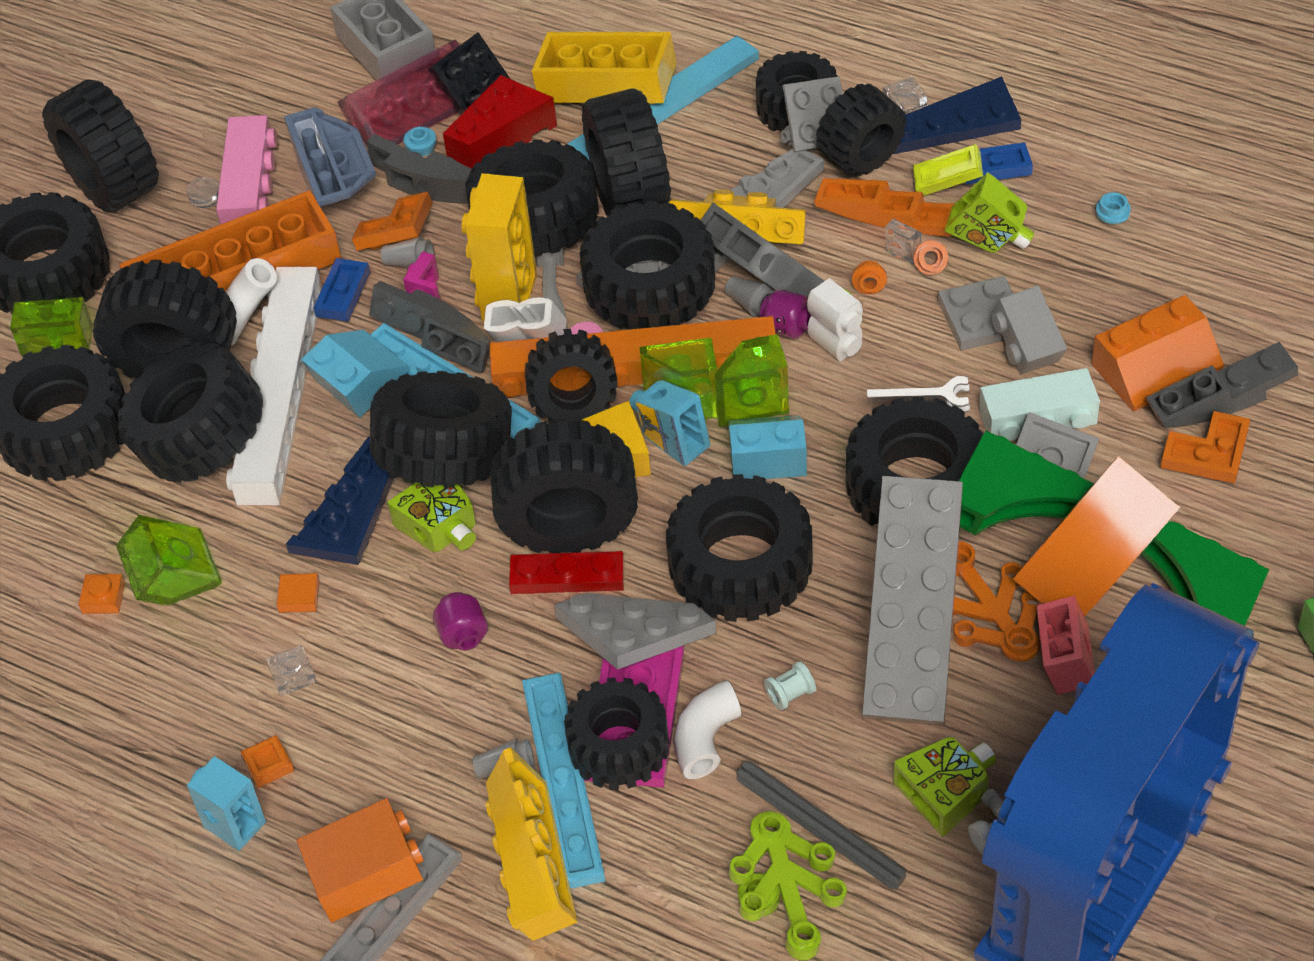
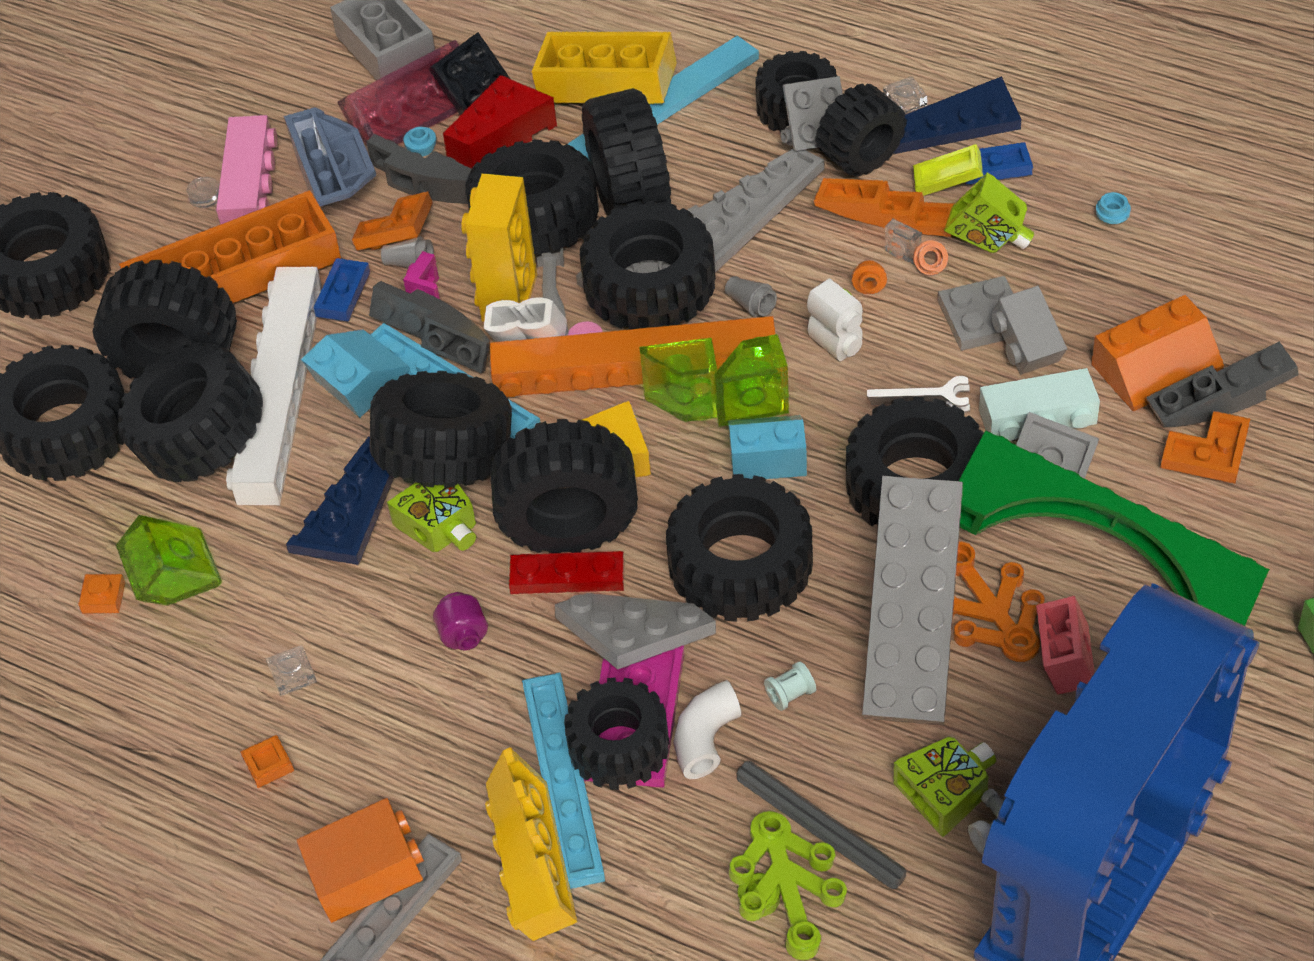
(51, 324): clear neon green brick -> none
(100, 145): black tyre -> none
(226, 803): medium azure brick -> none
(249, 290): white cylinder -> none
(298, 593): orange tile -> none
(485, 762): light grey cone -> none
(564, 352): black tyre -> none
(672, 420): medium azure torso -> none
(754, 211): yellow bracket -> none
(757, 253): dark grey slope -> none
(788, 312): magenta head -> none
(1097, 538): orange slope -> none

